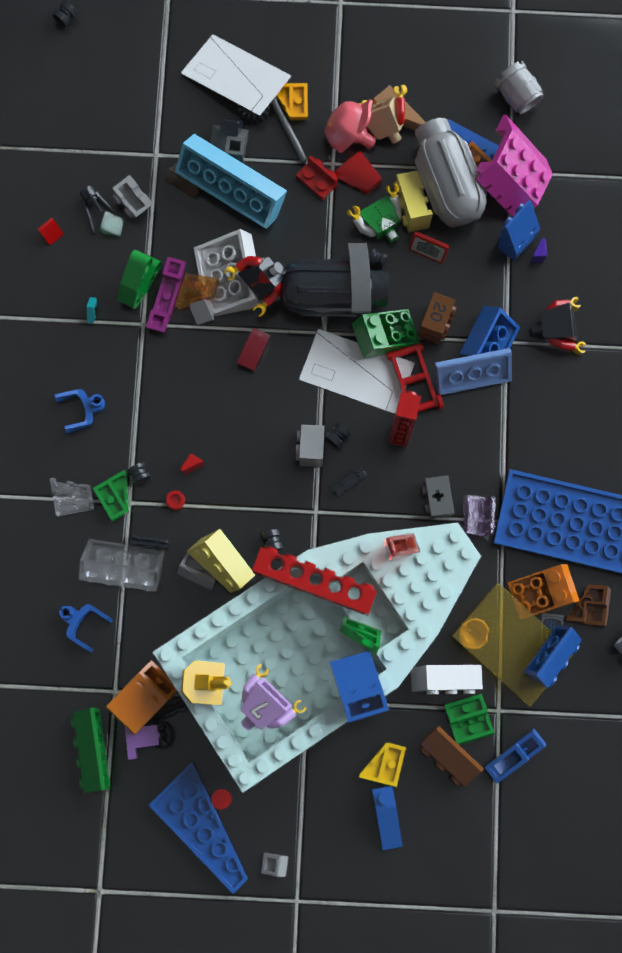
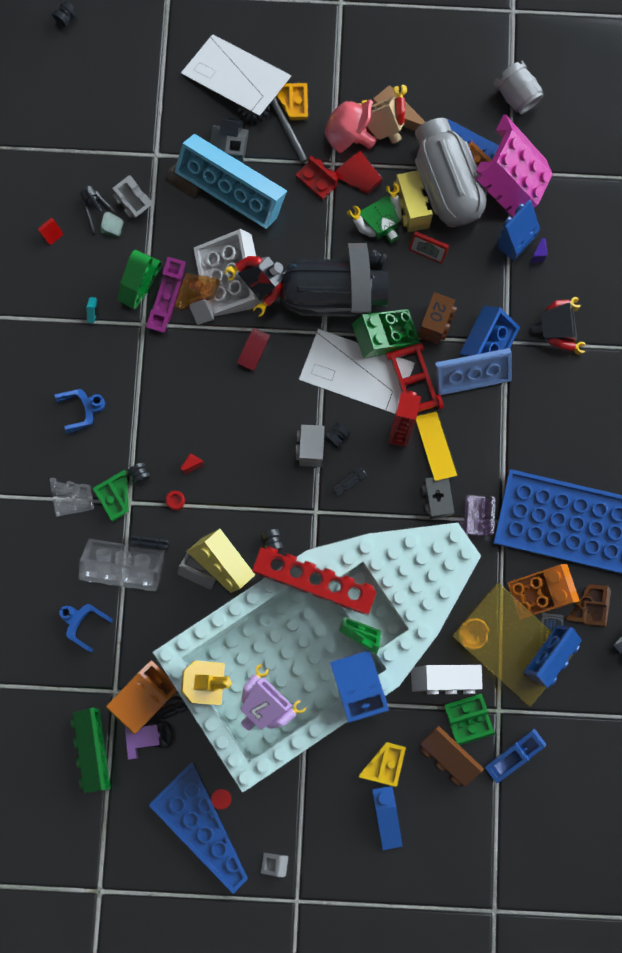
(401, 546): clear red slope -> none
(436, 446): none -> yellow sticker

